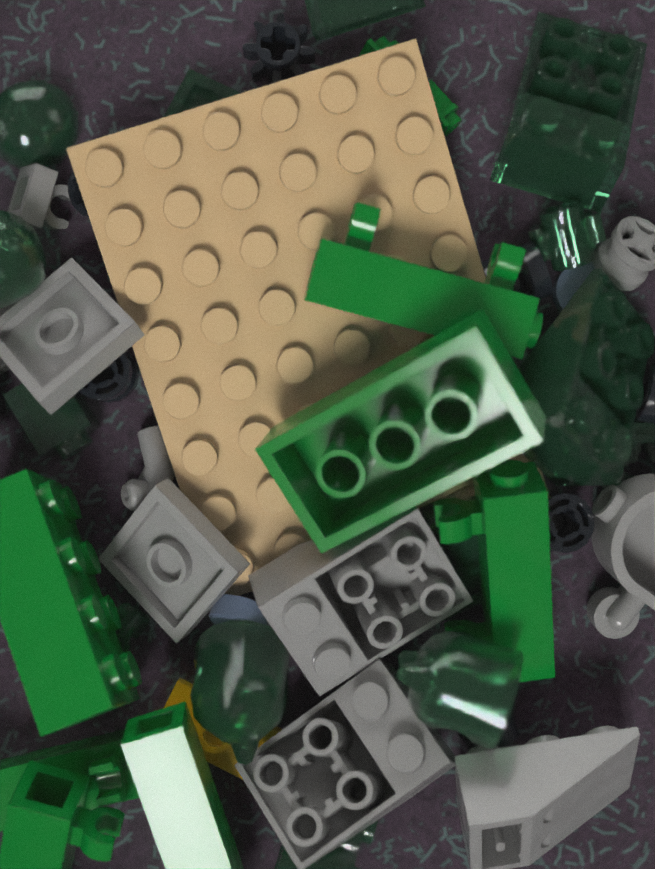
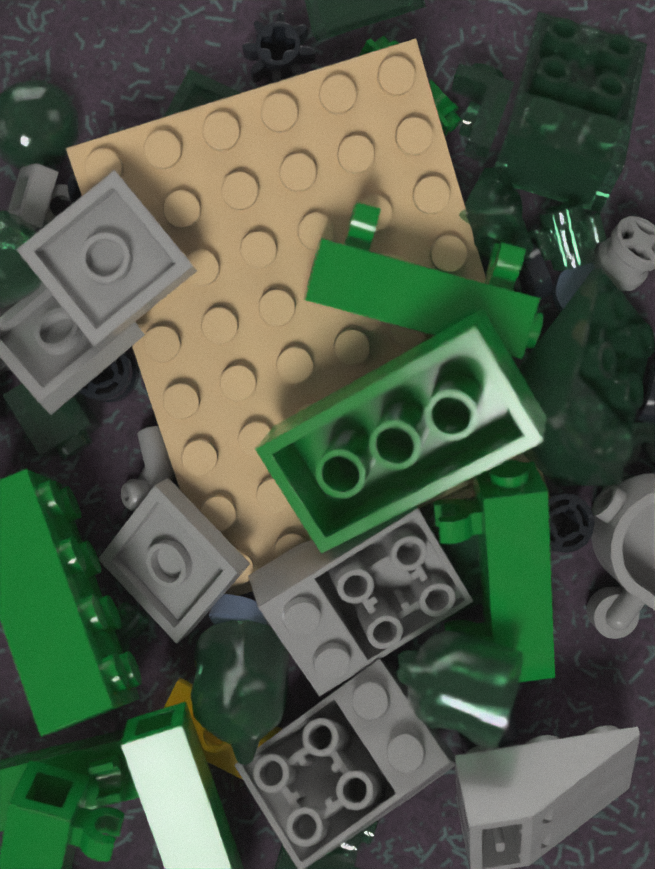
(106, 260): none -> light grey plate
(482, 120): none -> clear green bracket
(496, 213): none -> clear green bracket

